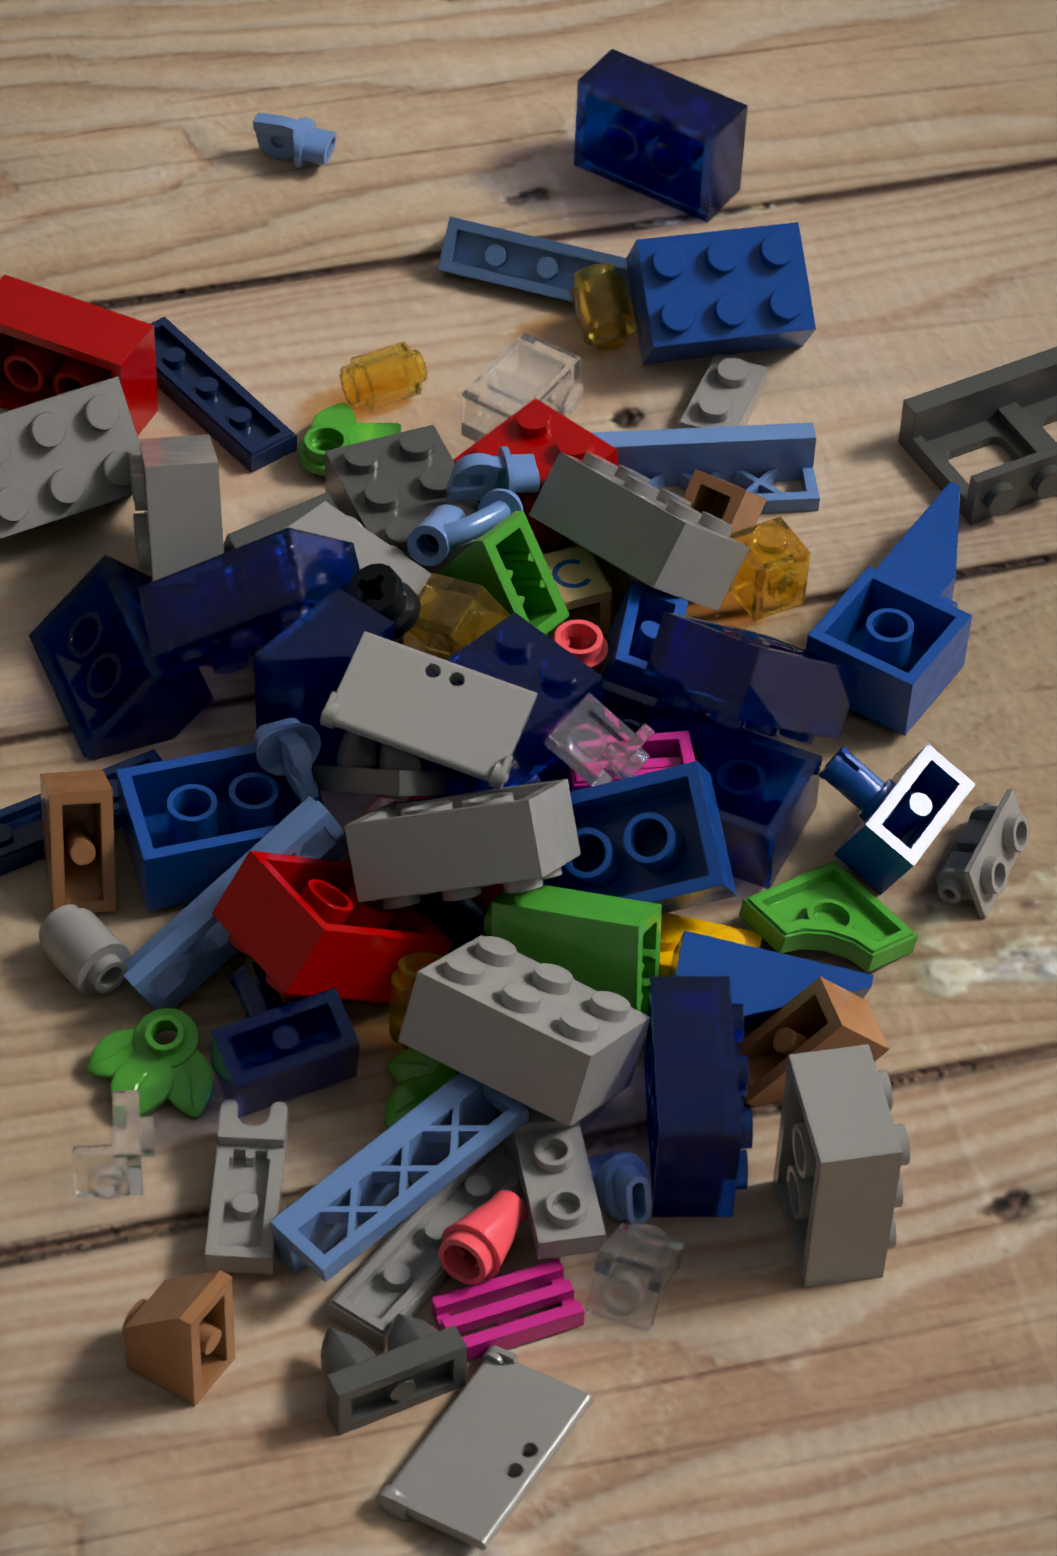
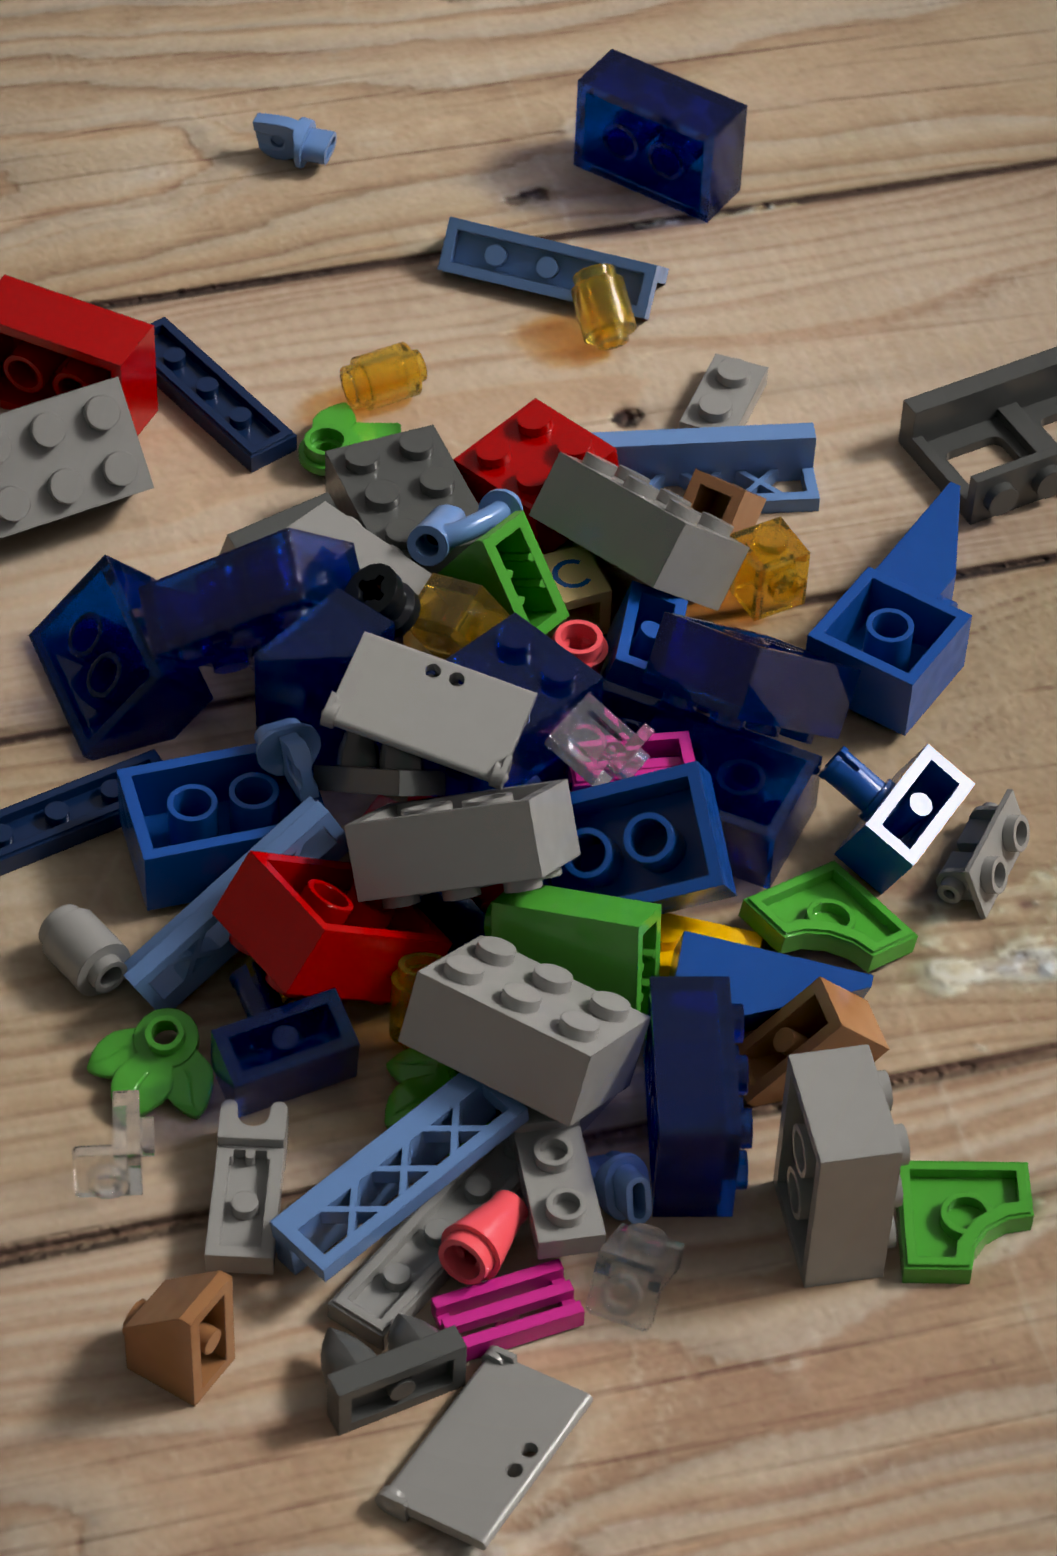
(79, 839): medium nougat slope -> none
(181, 503): light grey brick -> none
(480, 473): medium blue piece -> none
(521, 374): clear brick -> none
(720, 293): blue brick -> none
(955, 1212): none -> bright green tile

